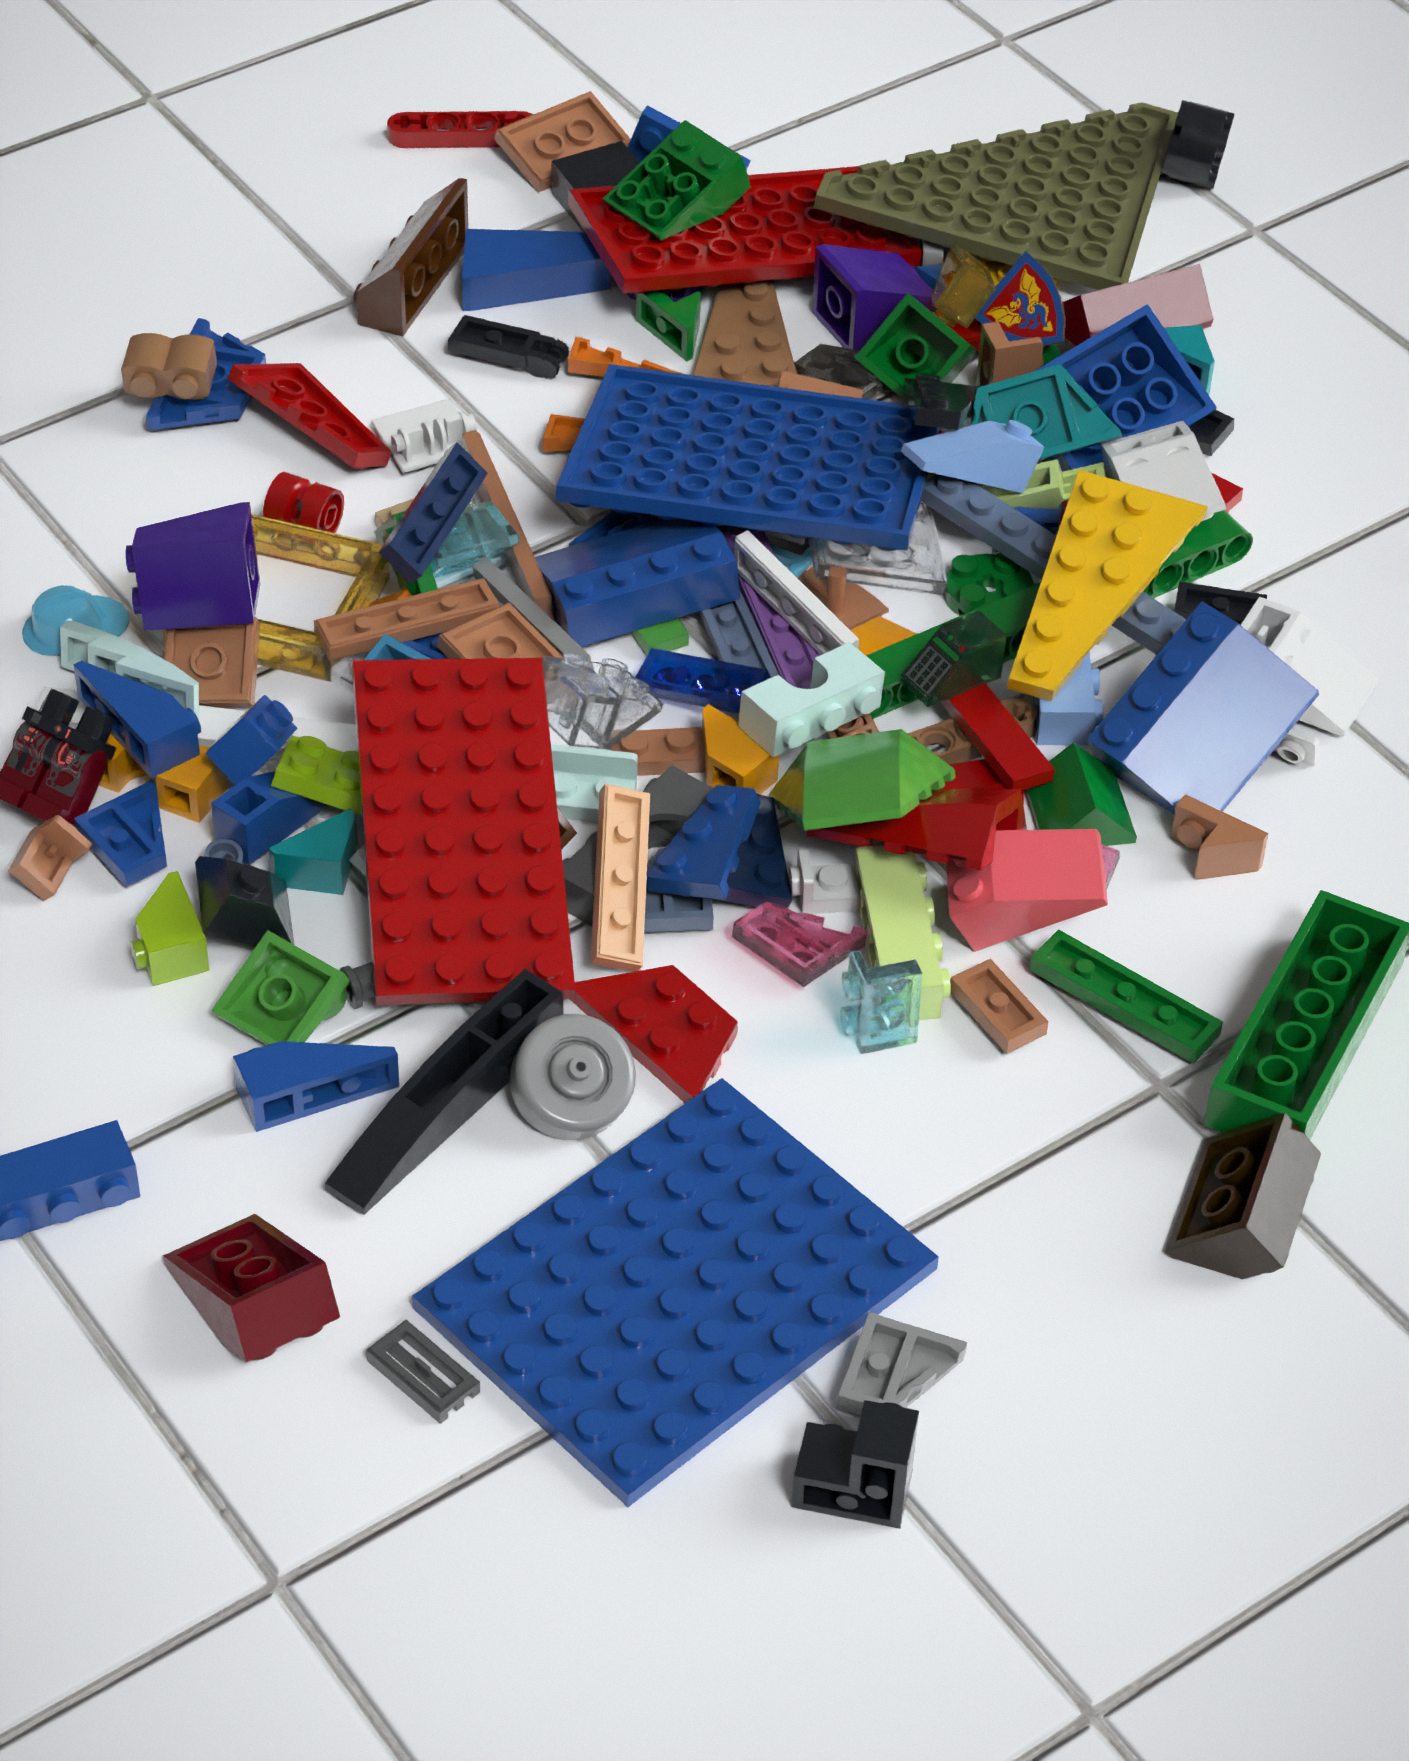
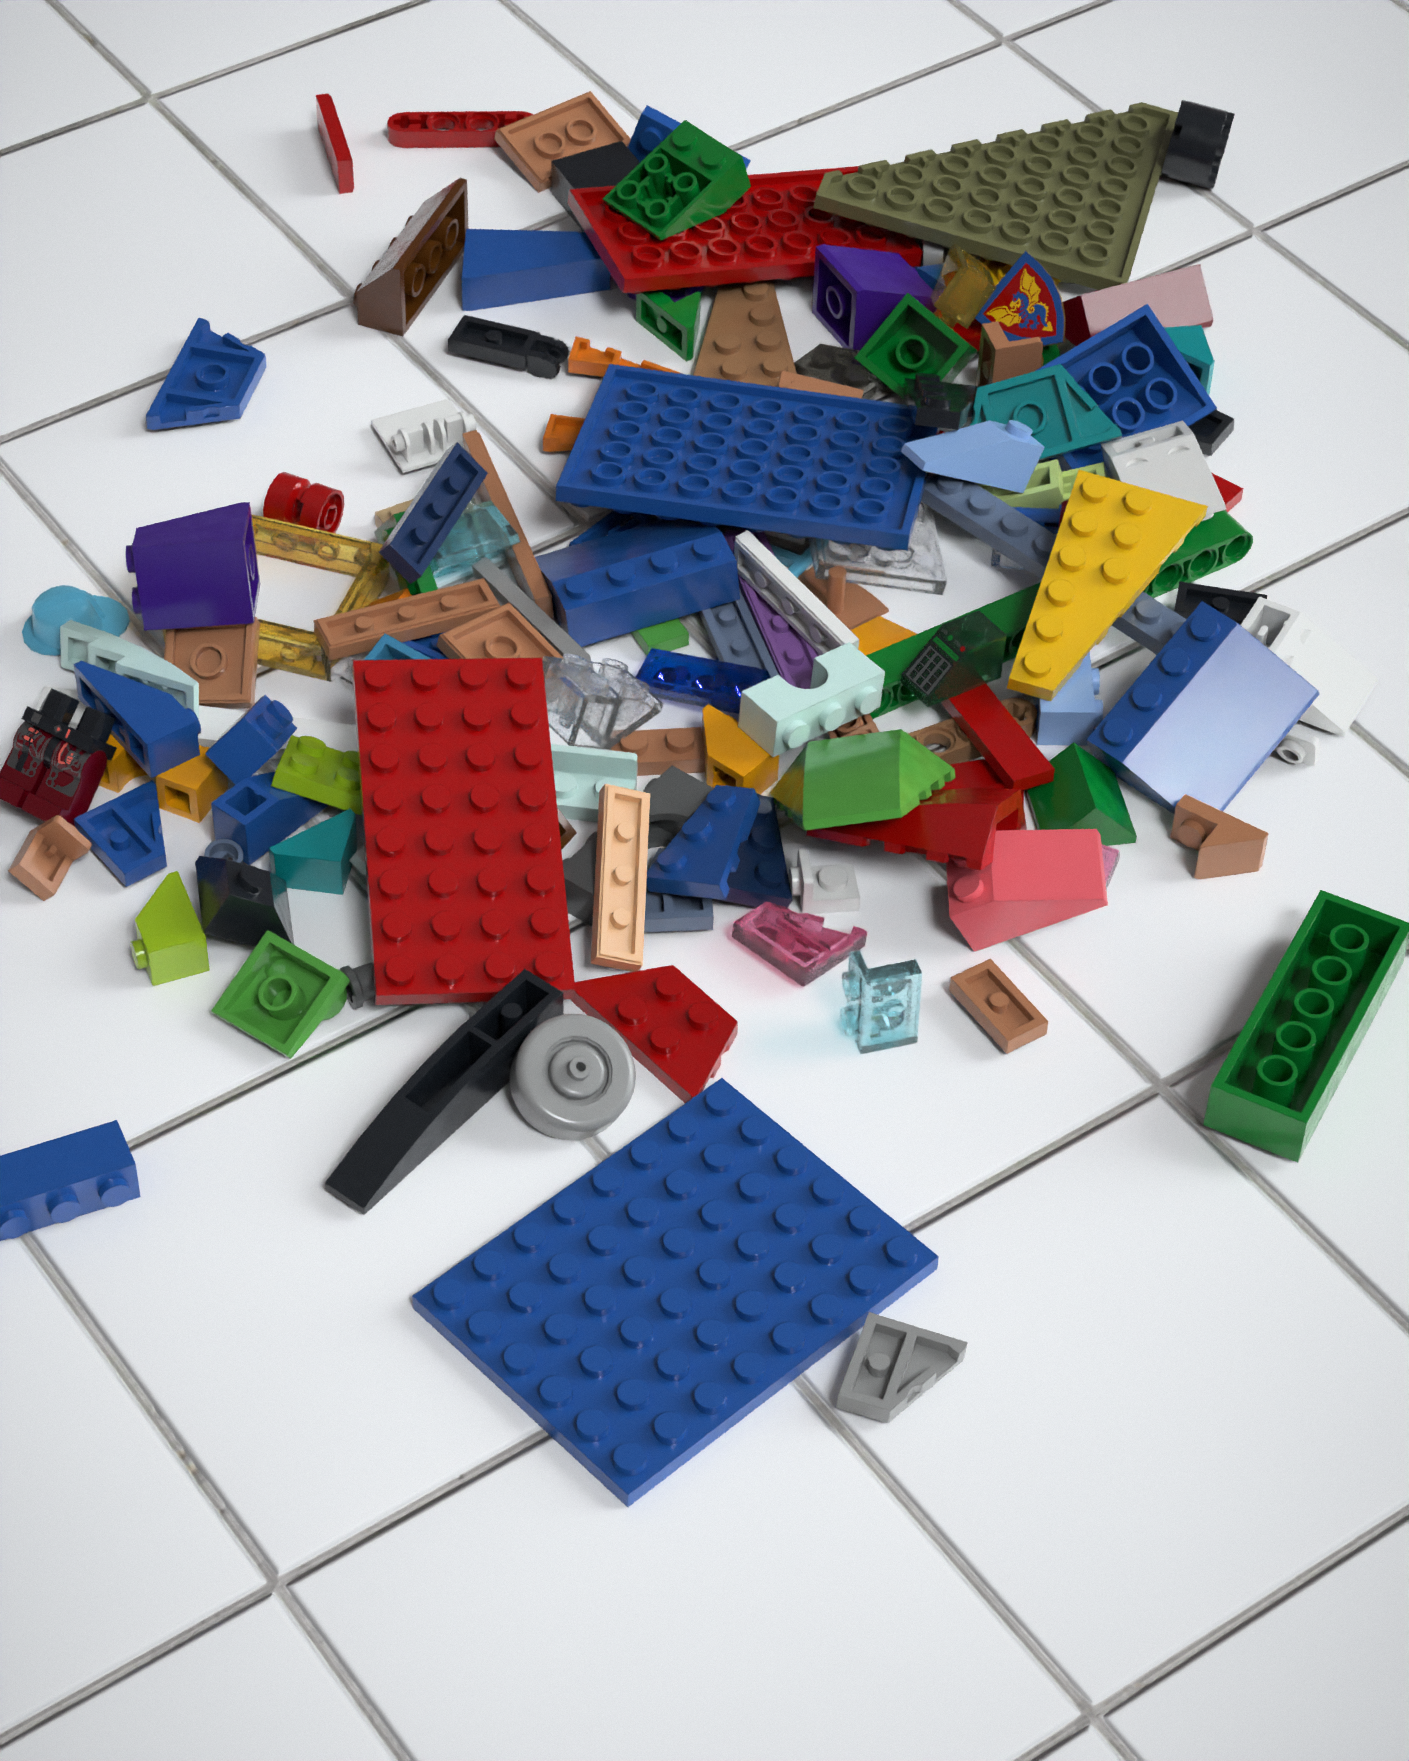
(169, 366): medium nougat brick -> none
(255, 1286): dark red slope -> none
(308, 1078): blue slope -> none
(312, 409): red wing -> none
(335, 143): none -> red tile
(450, 1398): dark grey tile -> none
(860, 1471): black brick -> none
(901, 920): yellowish green brick -> none
(974, 573): green plate -> none
(1126, 996): green plate -> none
(1245, 1199): dark brown slope -> none

